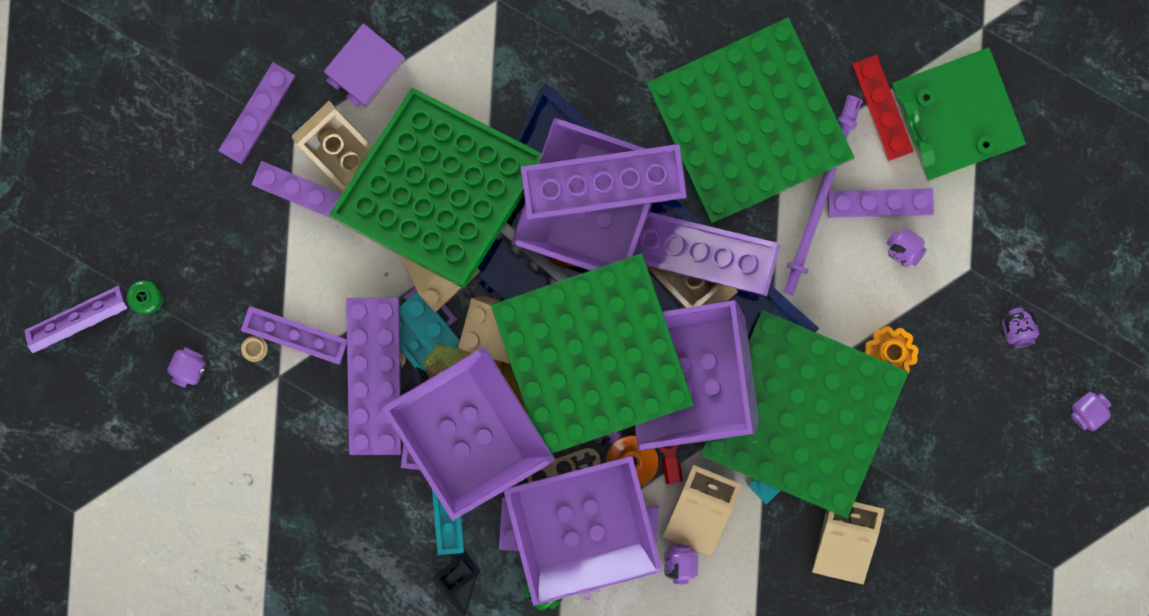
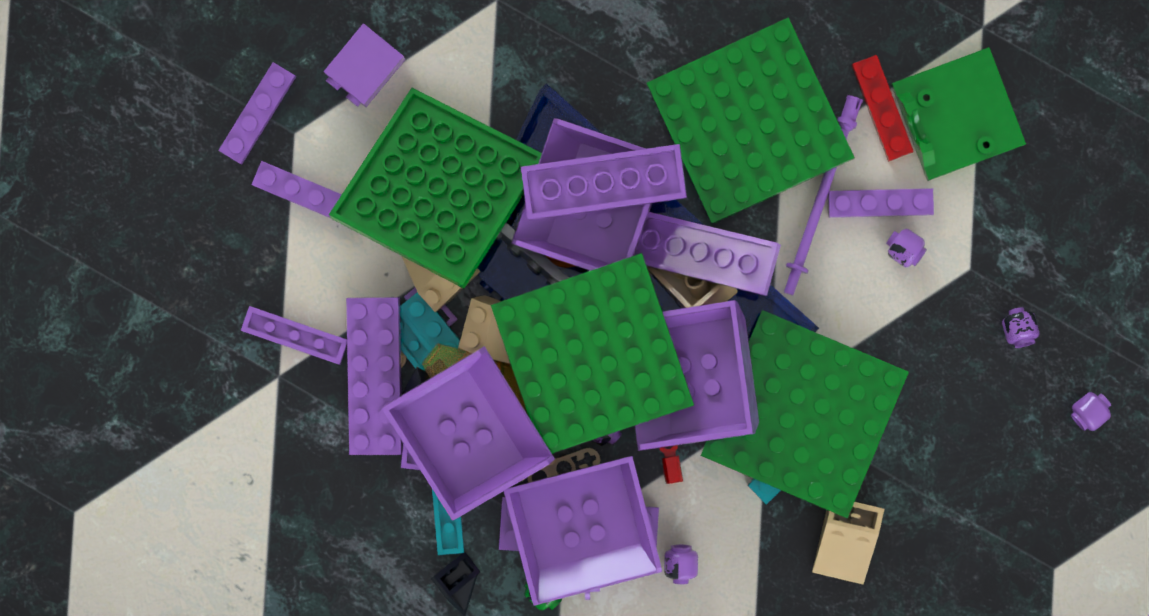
(75, 319): medium lavender plate -> none
(153, 294): green head -> none
(186, 367): medium lavender head -> none
(254, 348): tan plate -> none
(333, 144): tan slope -> none
(646, 459): orange dish -> none
(702, 510): tan slope -> none
(893, 347): light orange plant -> none

